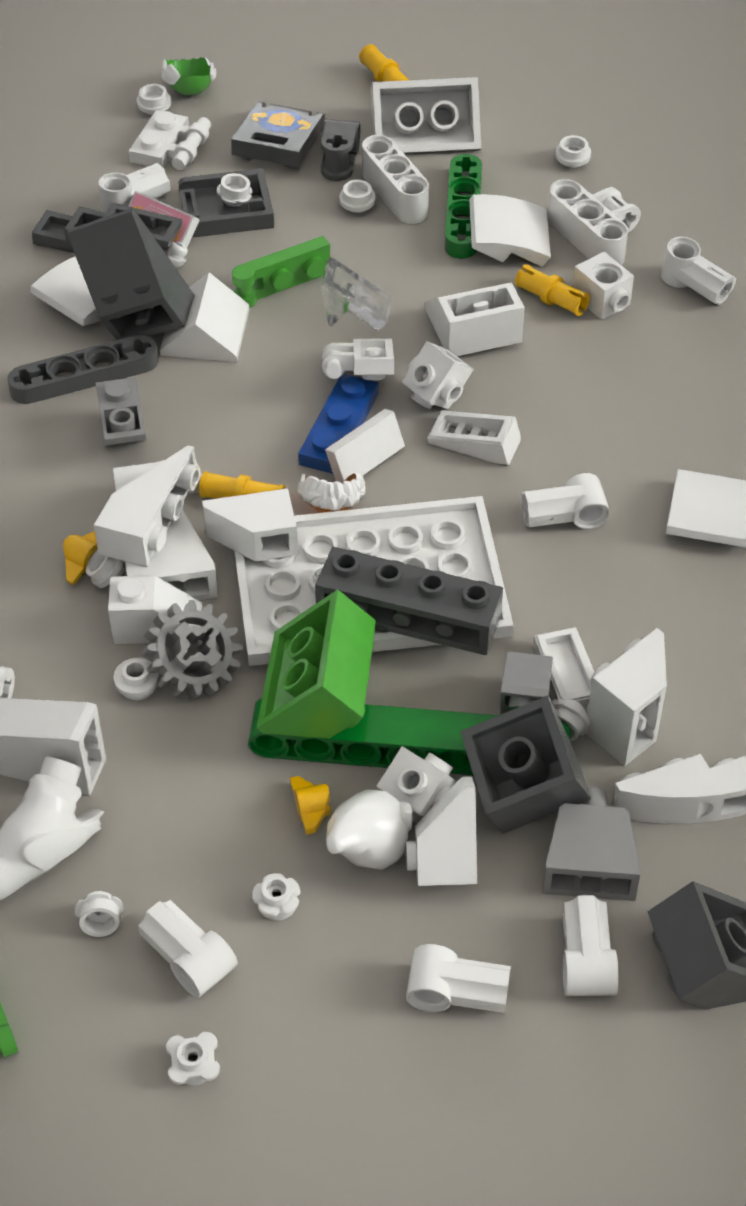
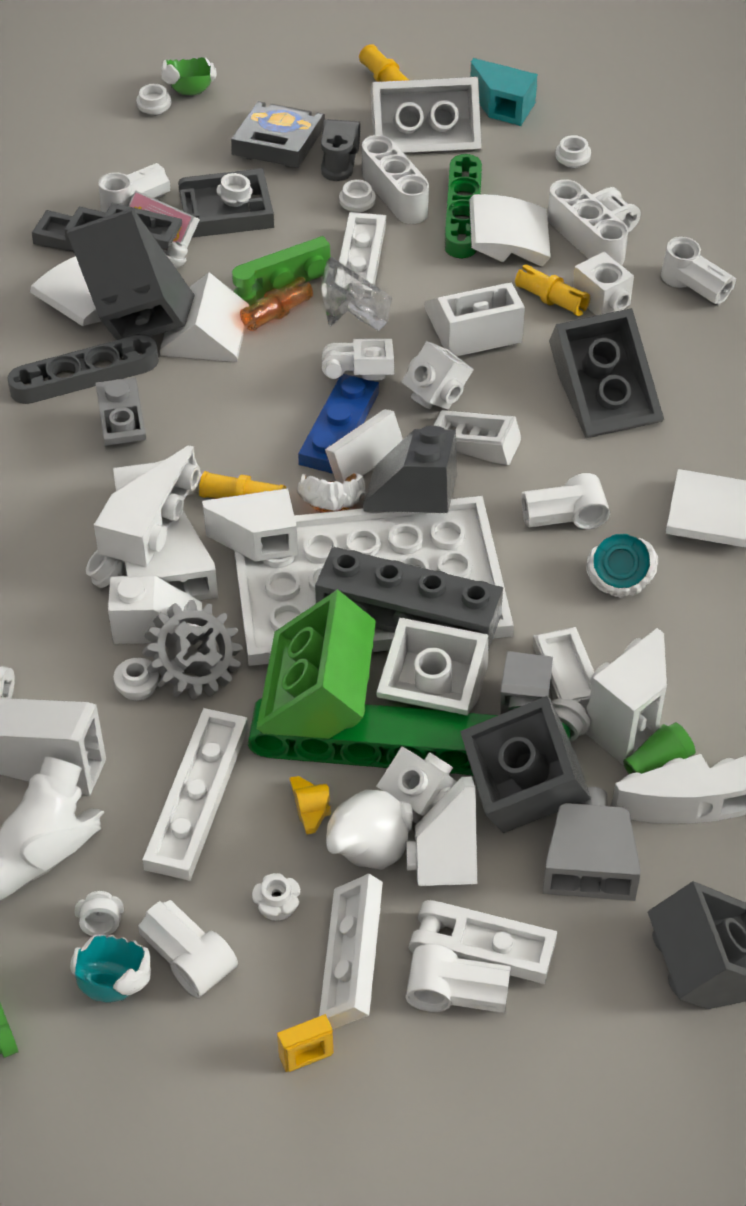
(77, 554): yellow piece -> none
(110, 968): none -> teal hair
(169, 139): white plate -> none
(194, 1072): white plate -> none
(195, 794): none -> white plate
(276, 303): none -> clear orange pin
(305, 1043): none -> yellow tile
(351, 951): none -> white plate
(363, 244): none -> white plate
(416, 474): none -> dark grey slope
(435, 666): none -> white slope
(487, 939): none -> white plate
(504, 91): none -> teal slope
(588, 961): white piece -> none
(605, 373): none -> dark grey slope
(622, 565): none -> teal hair
(661, 747): none -> bright green cone

